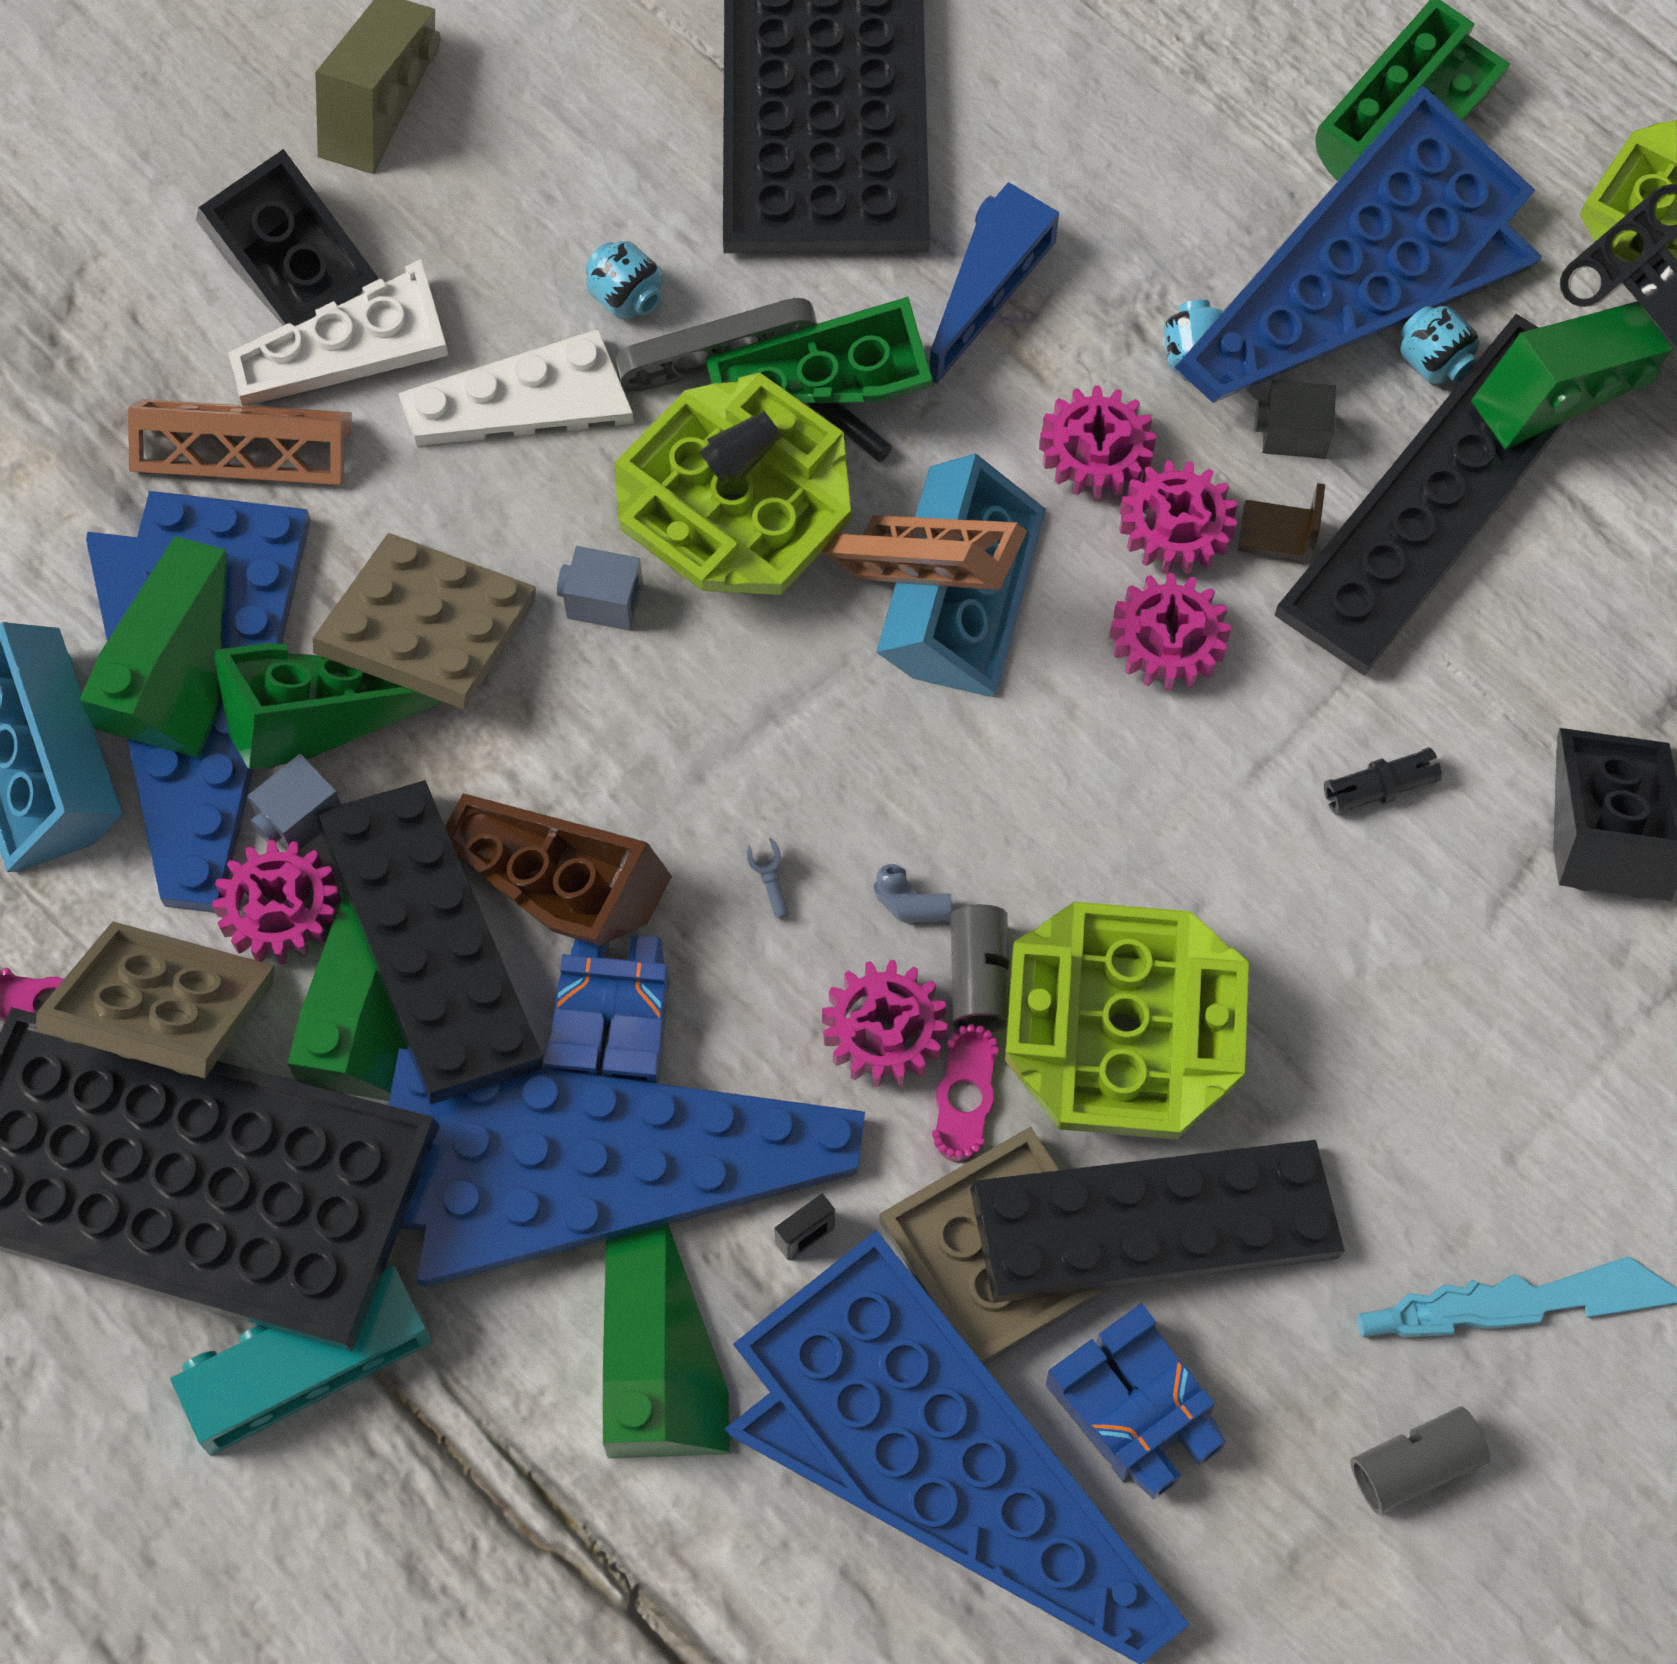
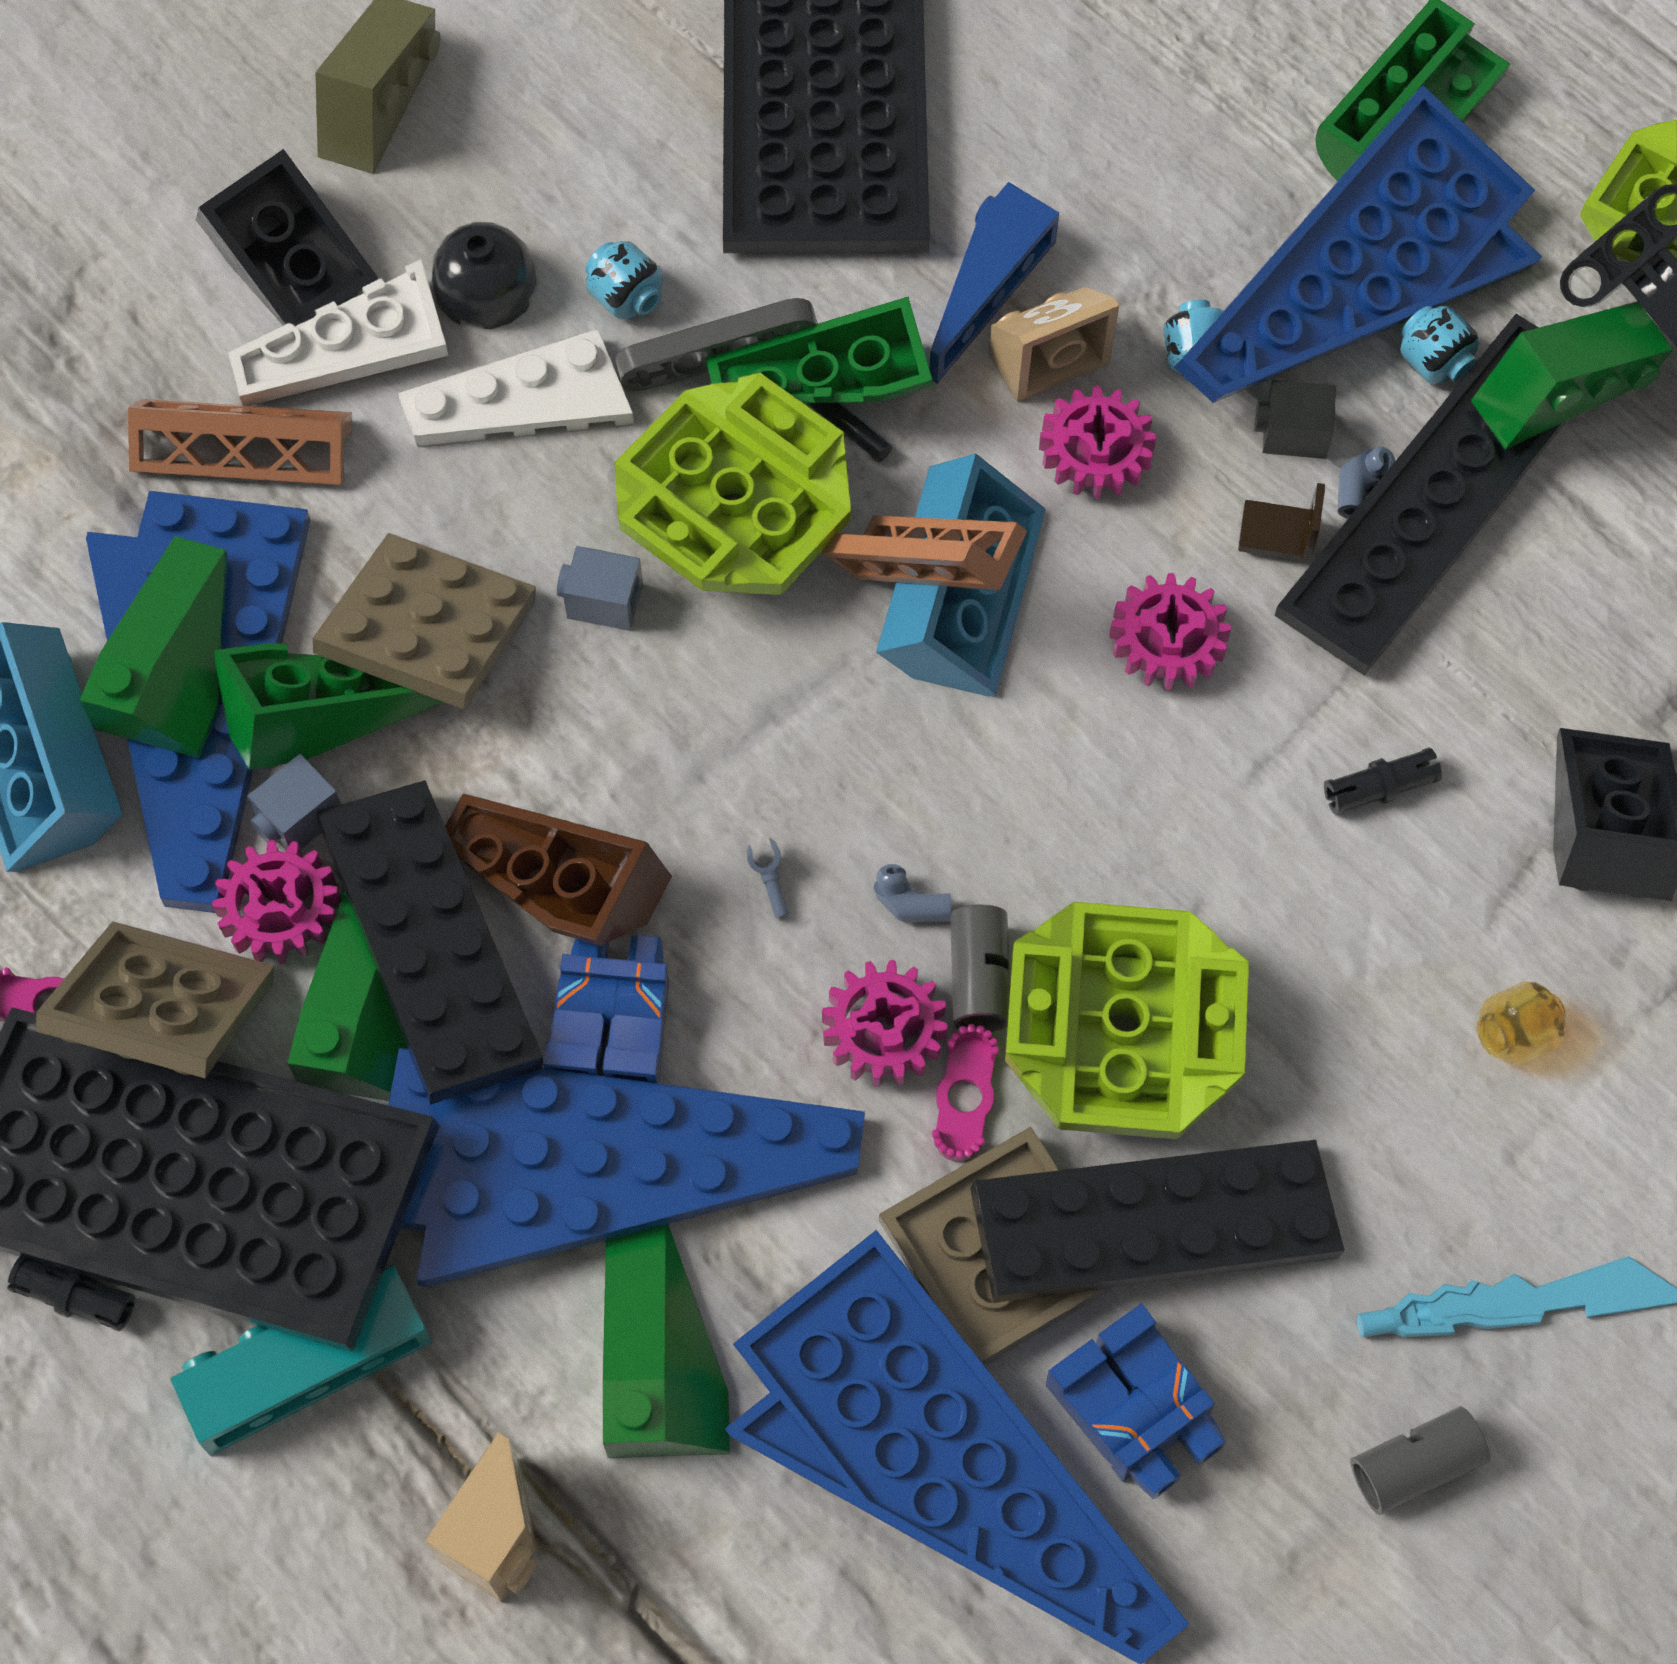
(71, 1293): none -> black pin
(483, 275): none -> black cylinder
(489, 1526): none -> tan slope
(740, 447): black cone -> none
(805, 1227): black tile -> none
(1054, 341): none -> tan slope
(1178, 518): dark pink gear -> none
(1359, 476): none -> sand blue arm
(1521, 1023): none -> clear yellow head

